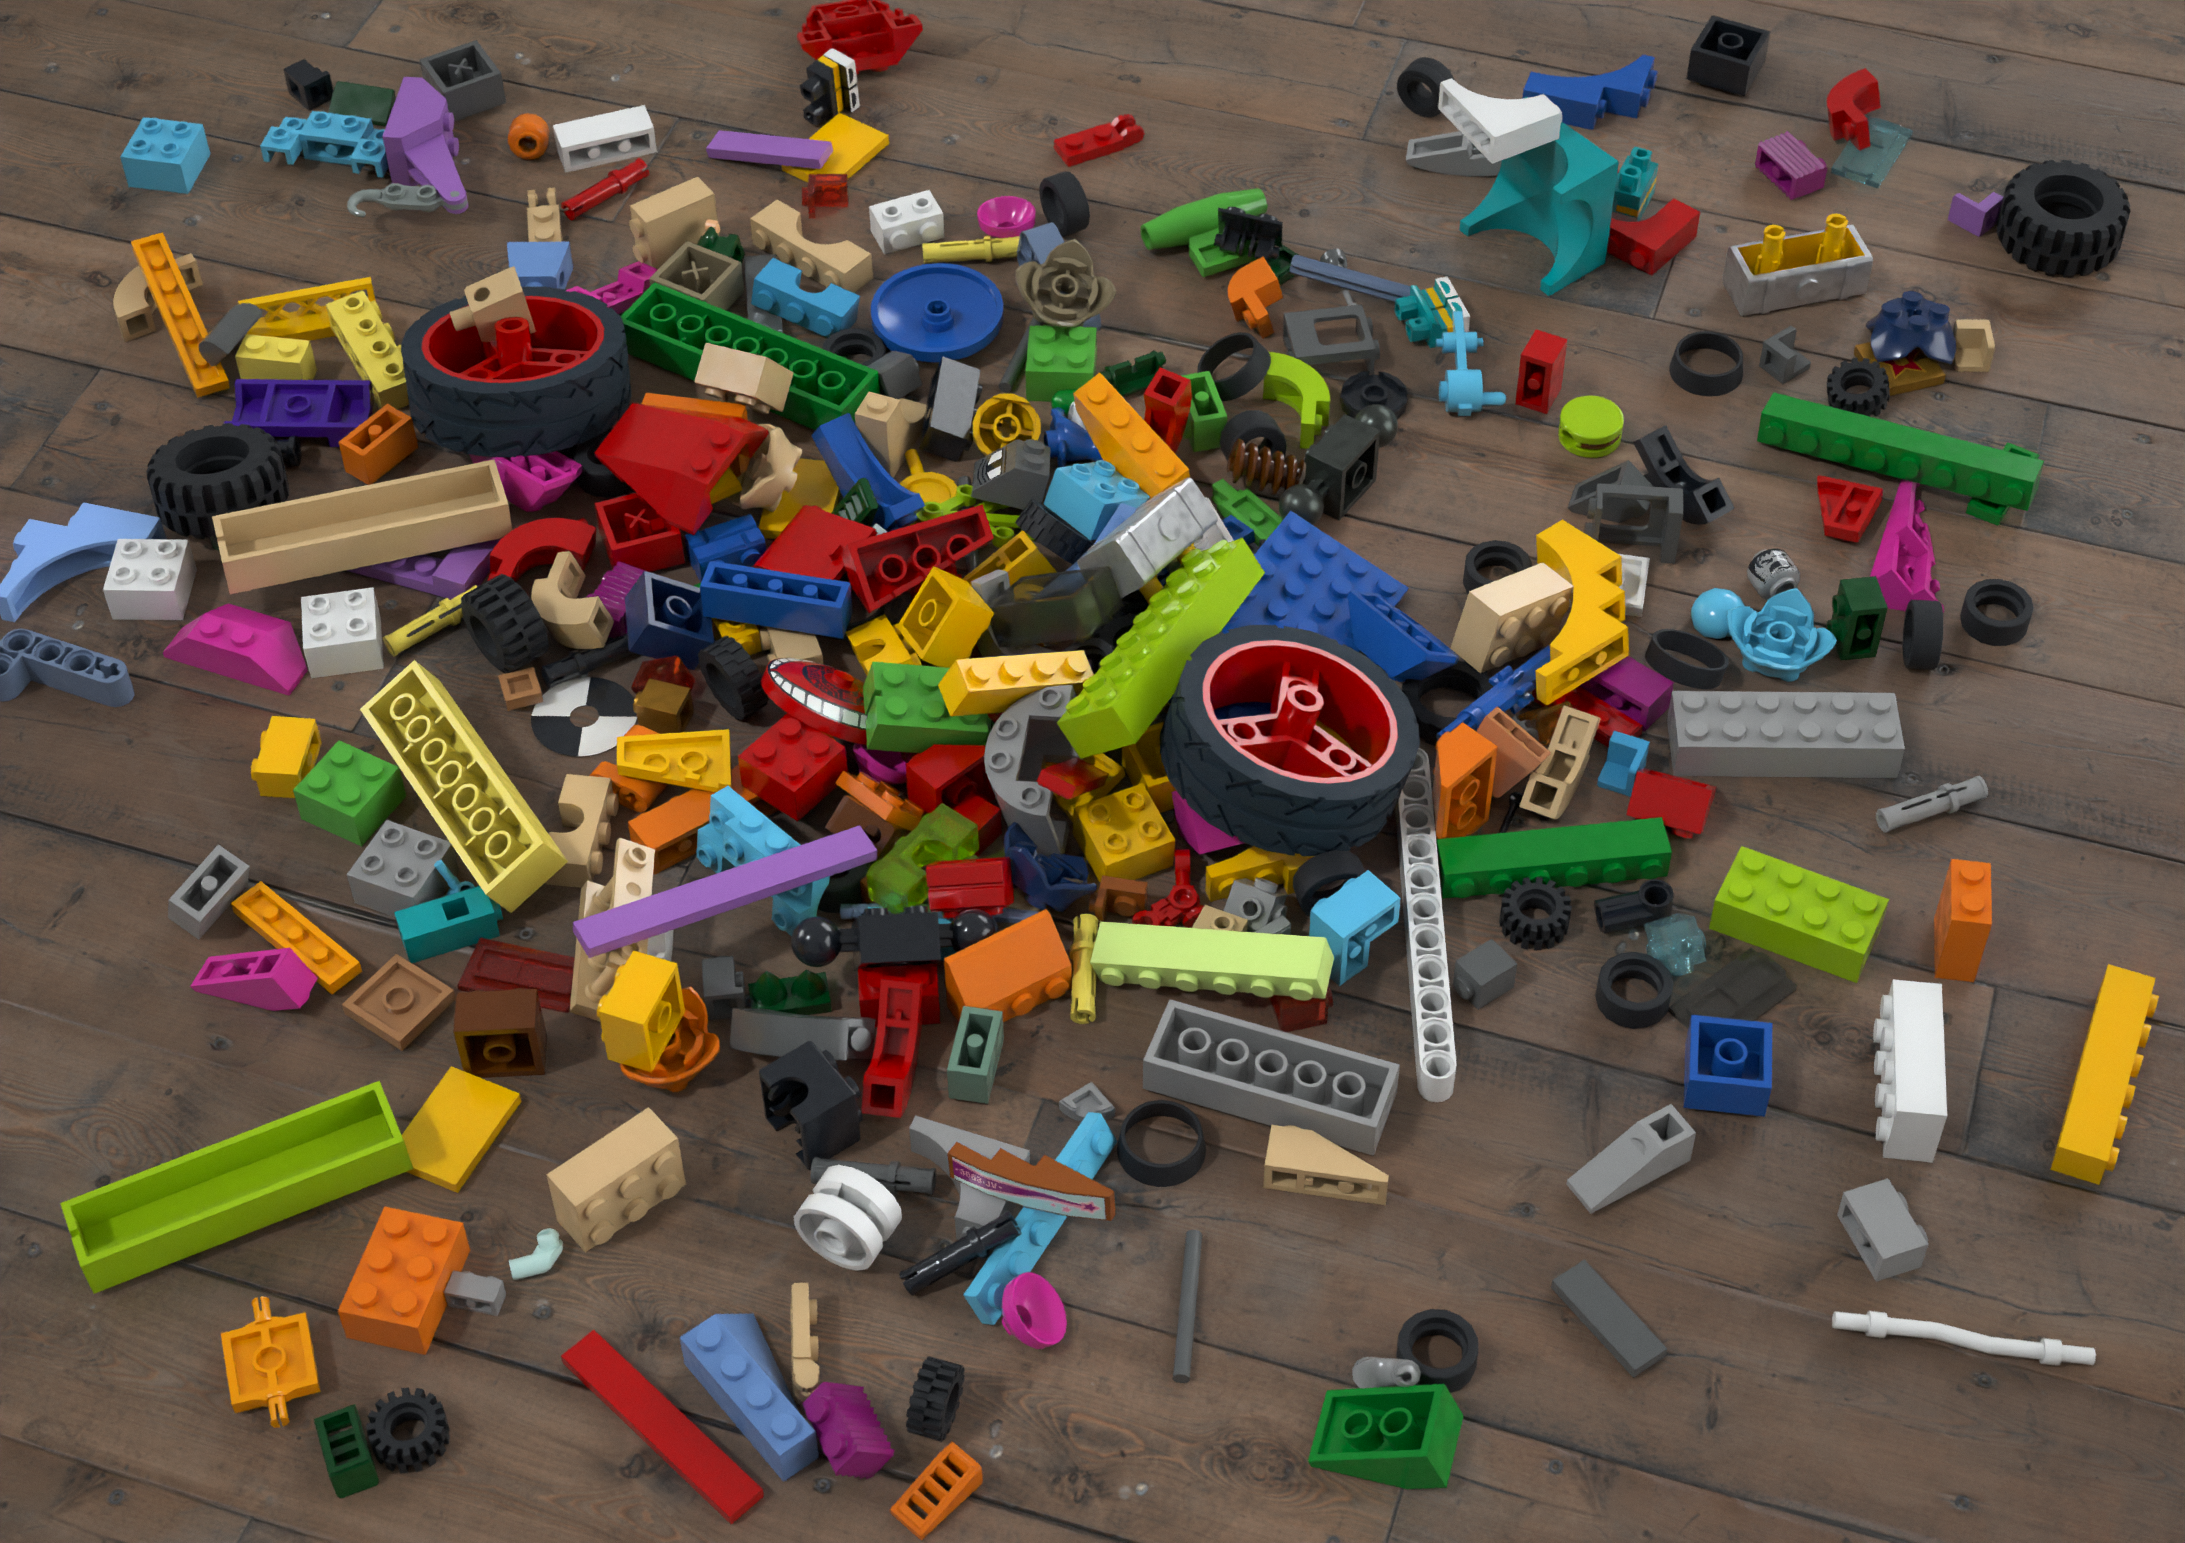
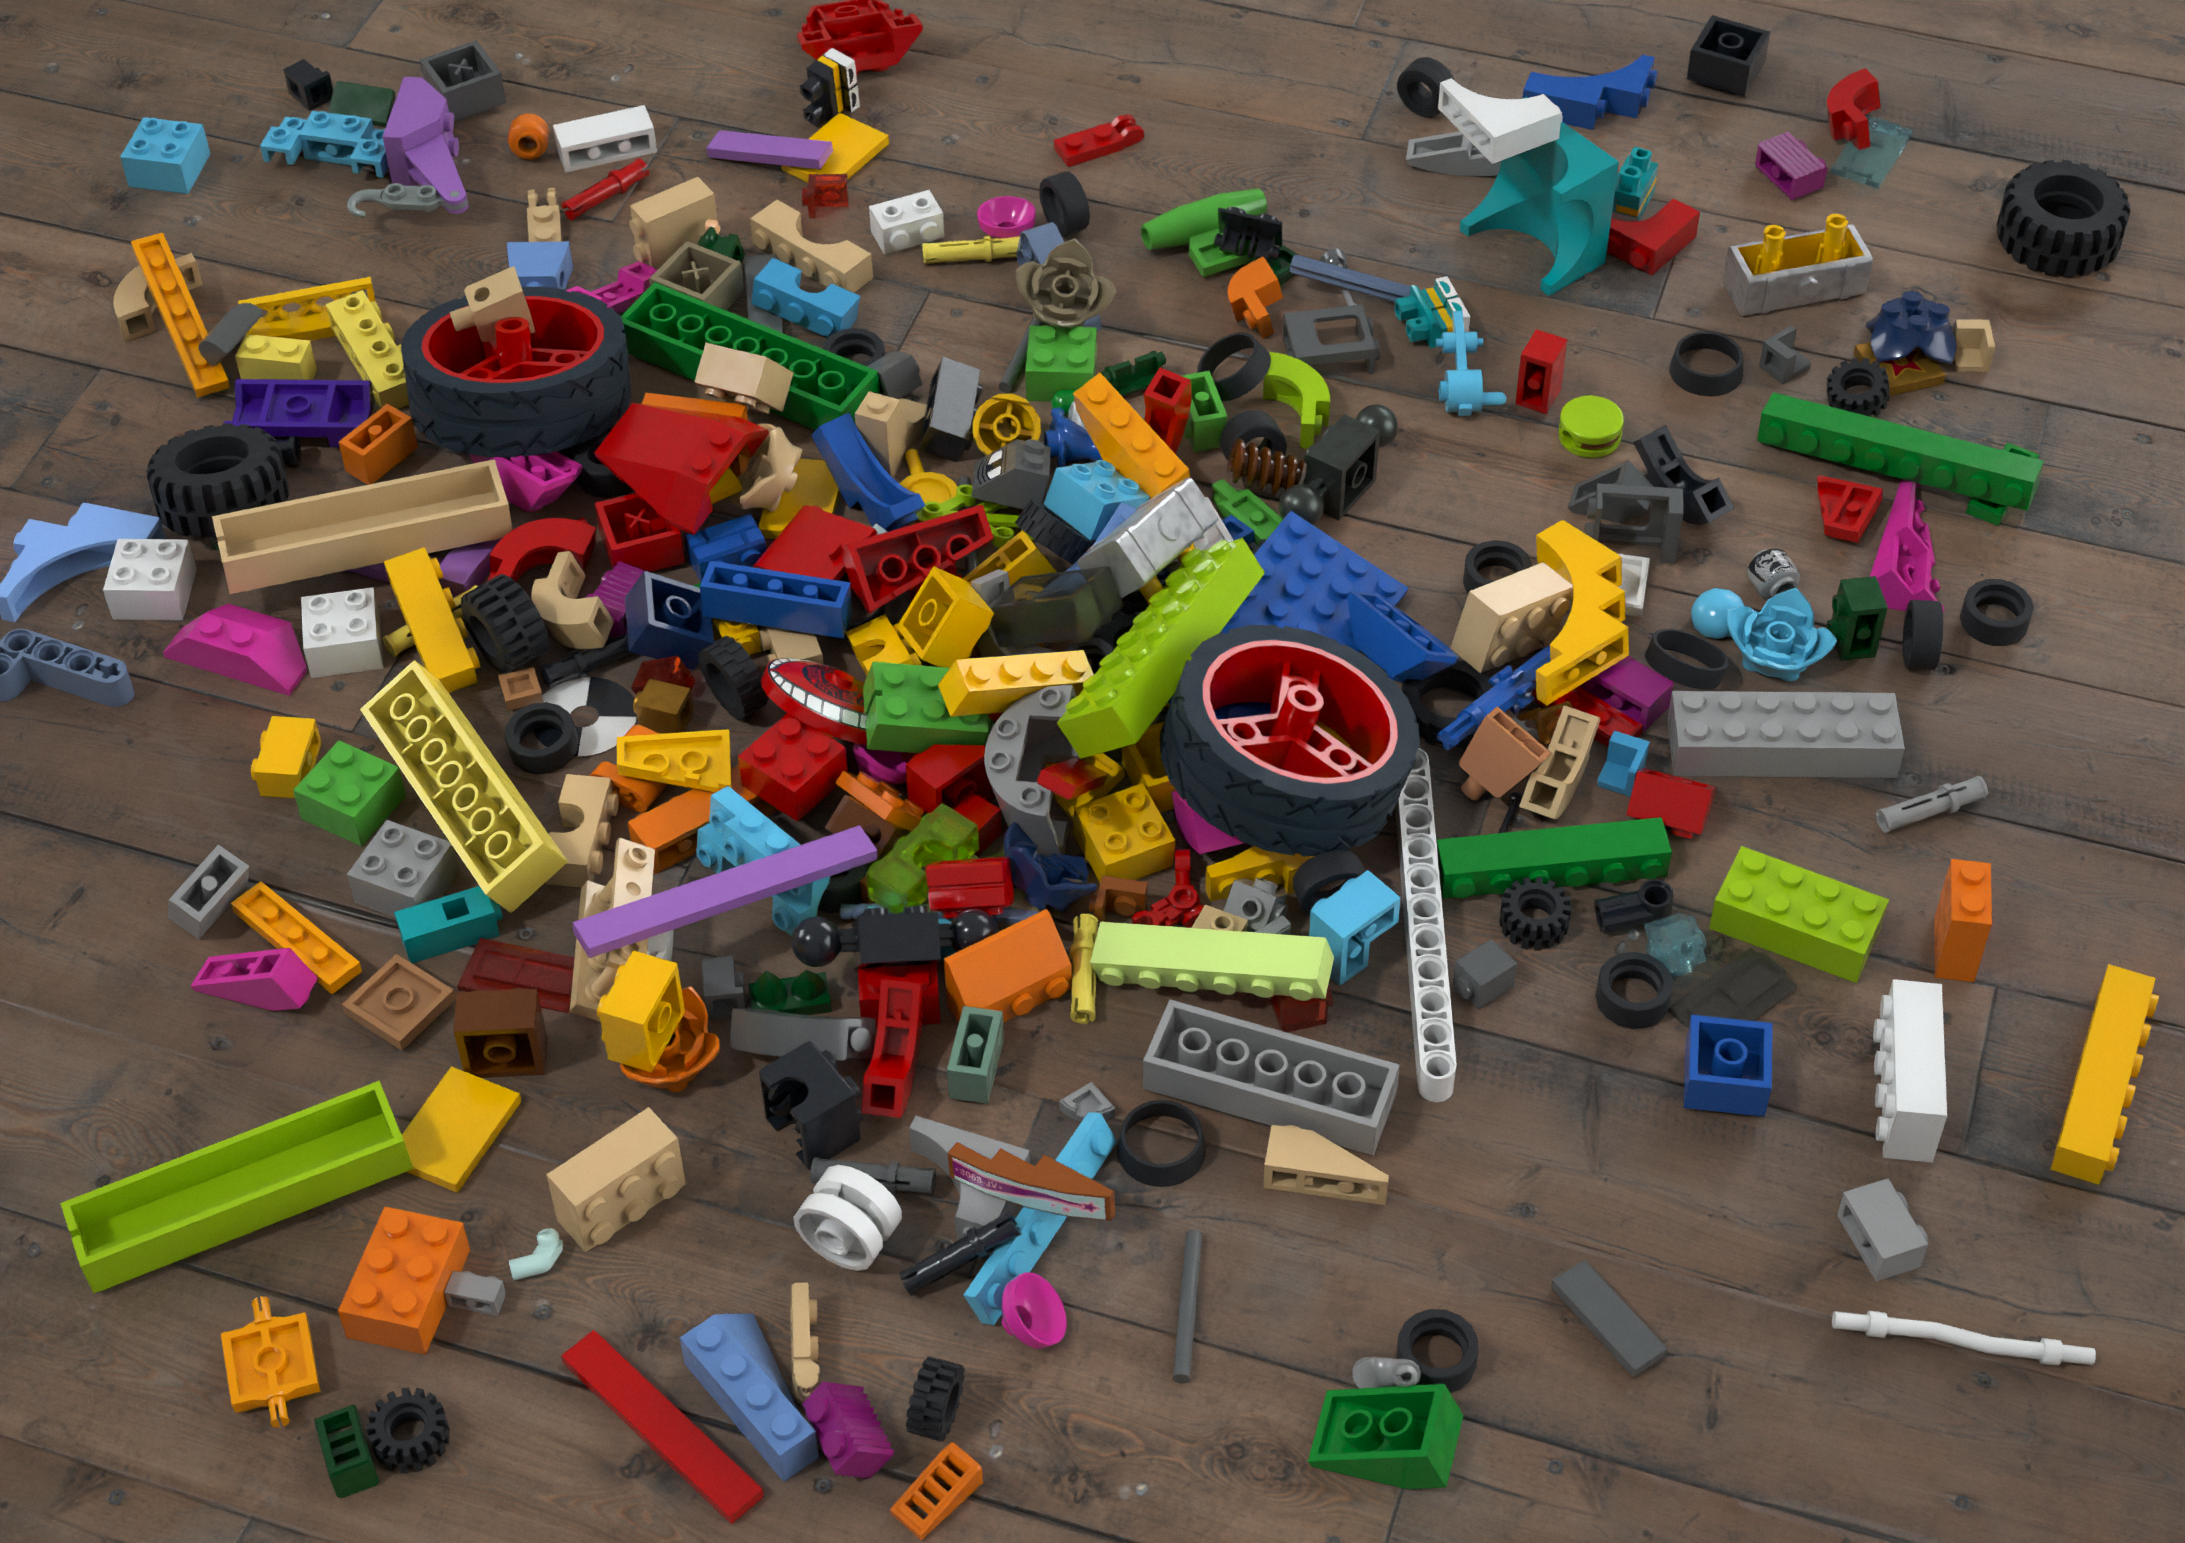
(430, 619): none -> yellow brick
(452, 881): medium azure hand -> none
(534, 717): none -> black tyre
(858, 504): dark green slope -> none
(937, 312): blue dish -> none
(1373, 389): black tile -> none
(1462, 782): orange slope -> none
(1634, 1159): light grey slope -> none
(1973, 216): medium lavender panel -> none

